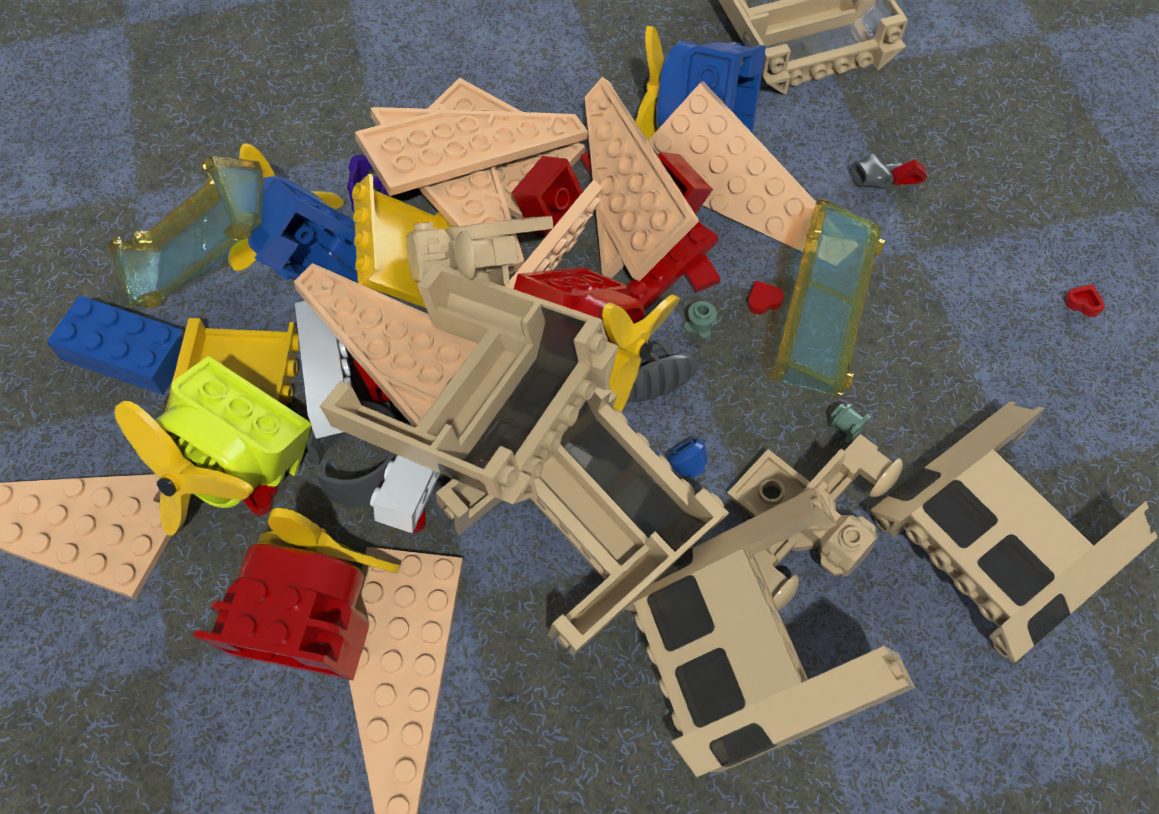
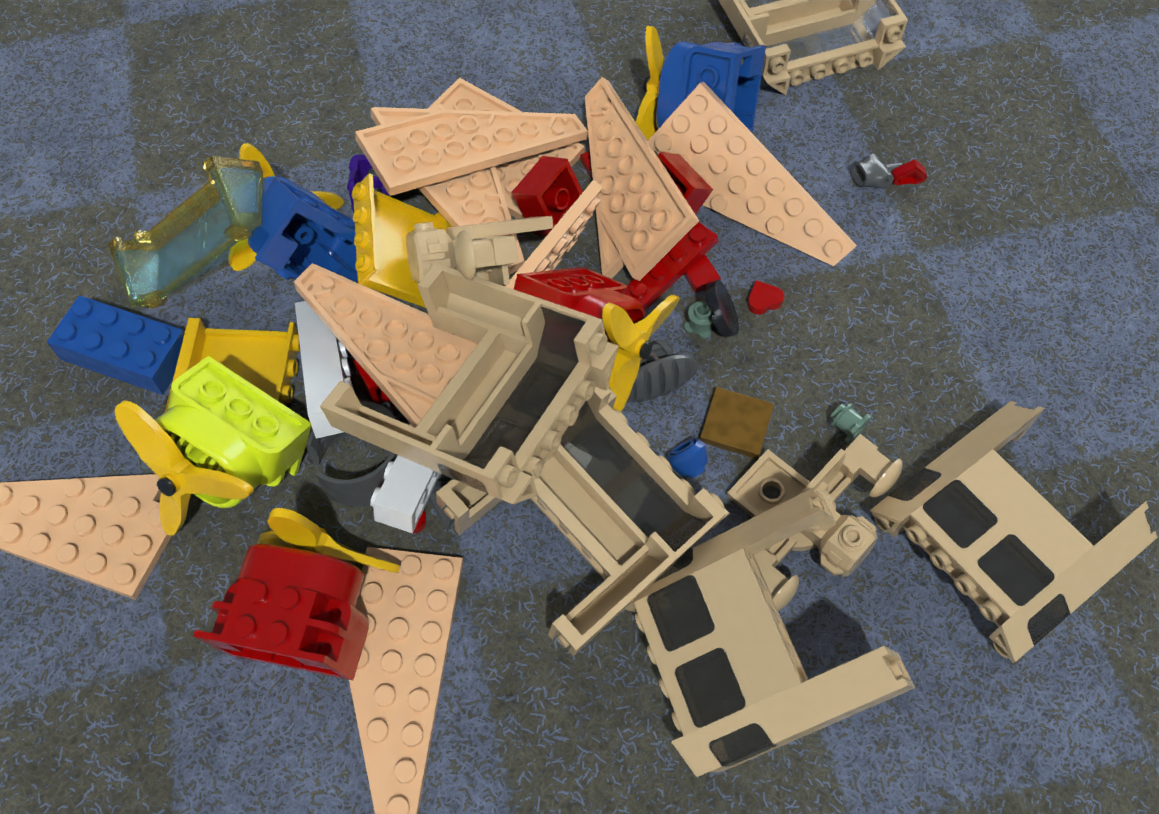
(261, 500): red tile -> none
(724, 315): none -> black tile
(737, 423): none -> pearl gold tile
(827, 301): windscreen -> none
(1085, 300): red tile -> none

